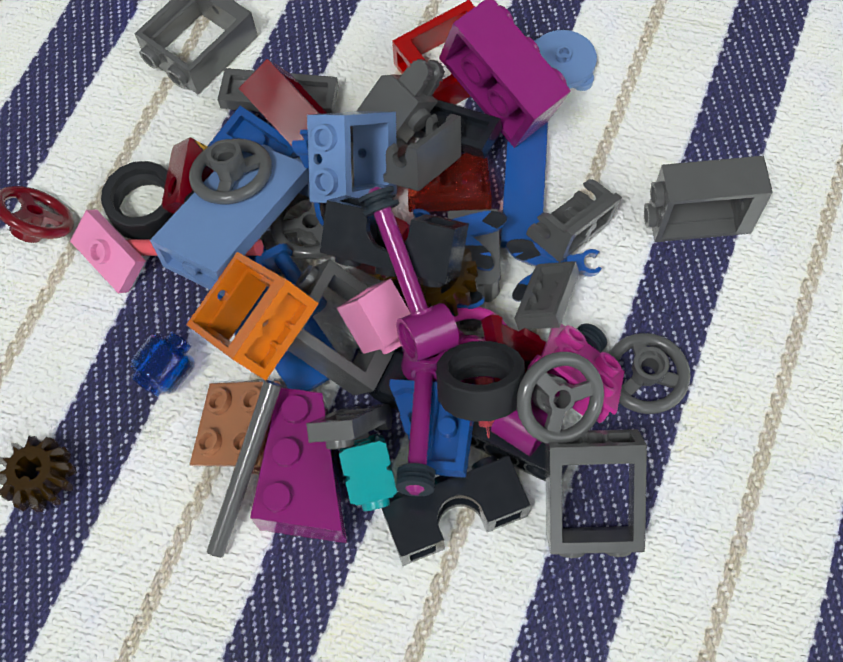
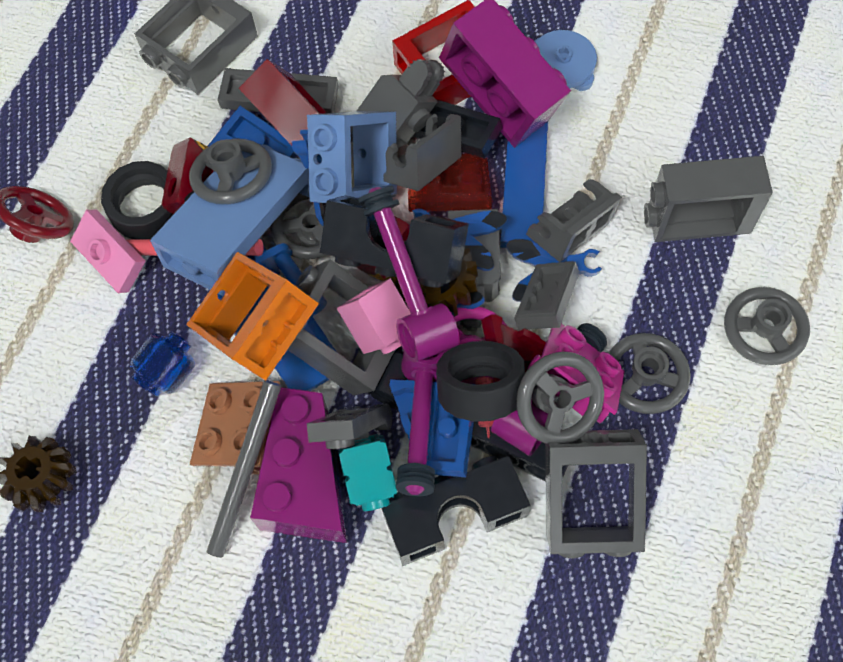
(777, 308): none -> dark grey piece

